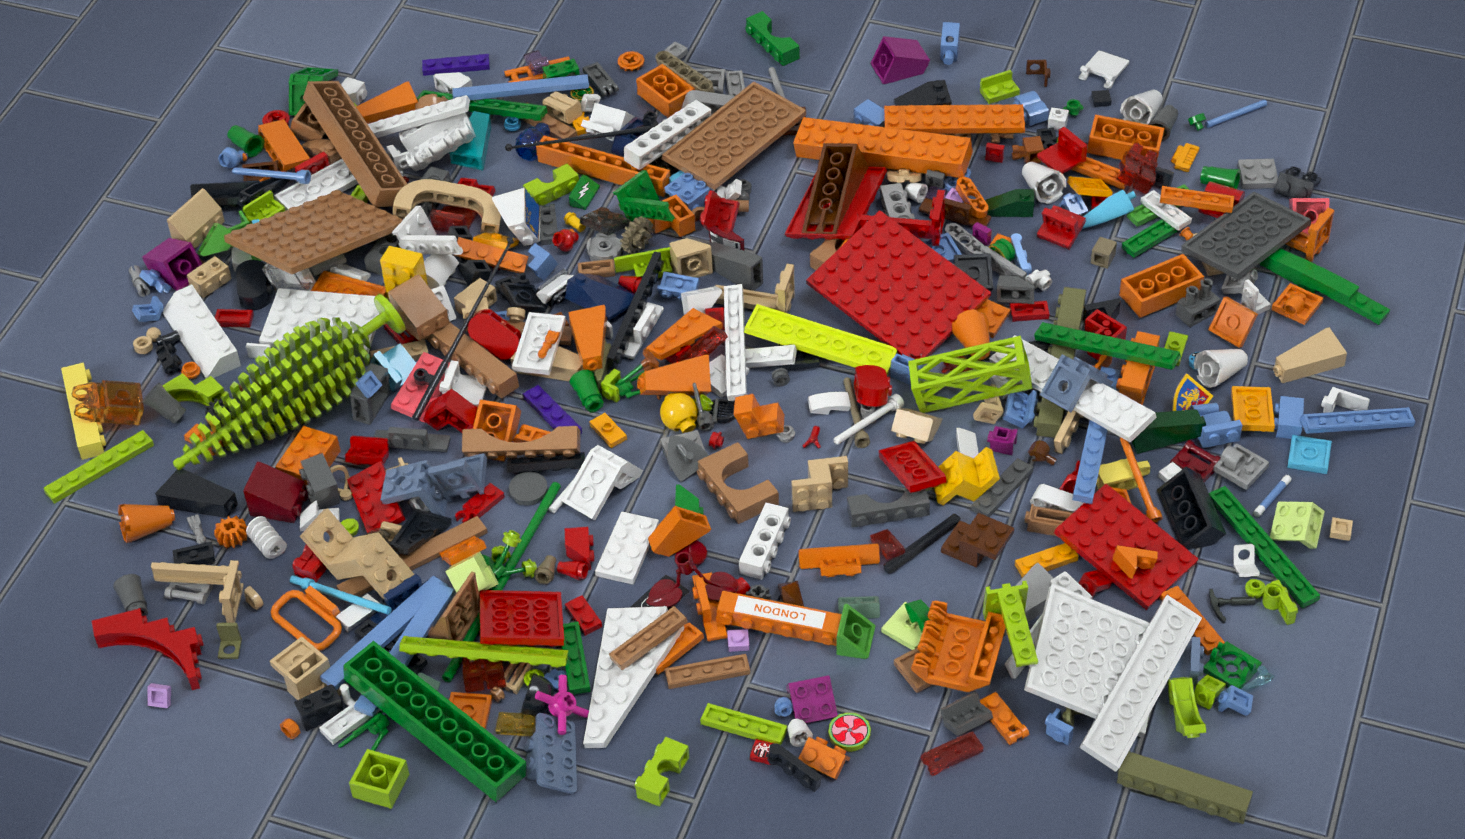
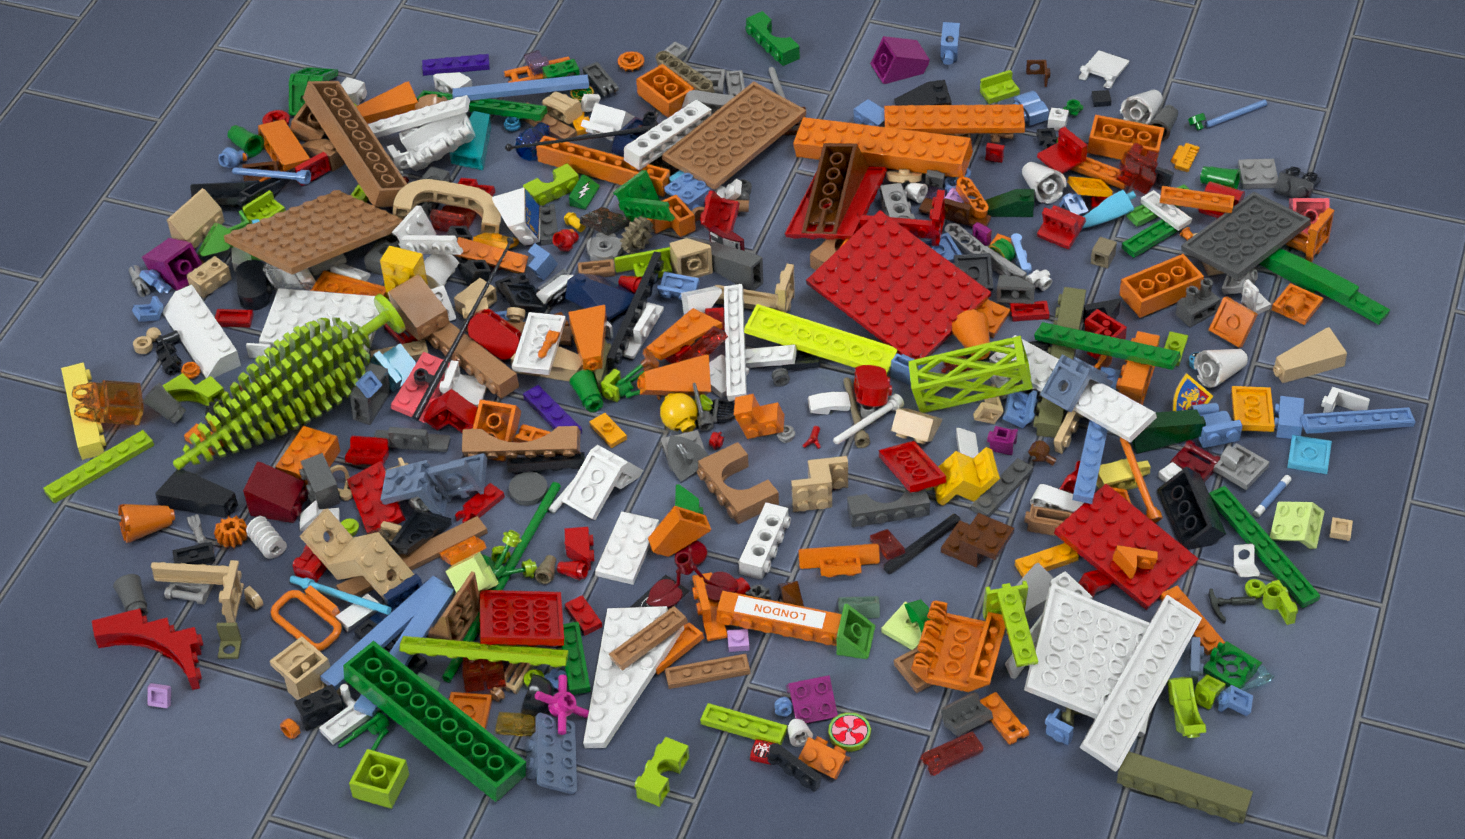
(331, 178): white plate -> none
(1030, 148): dark orange brick -> none

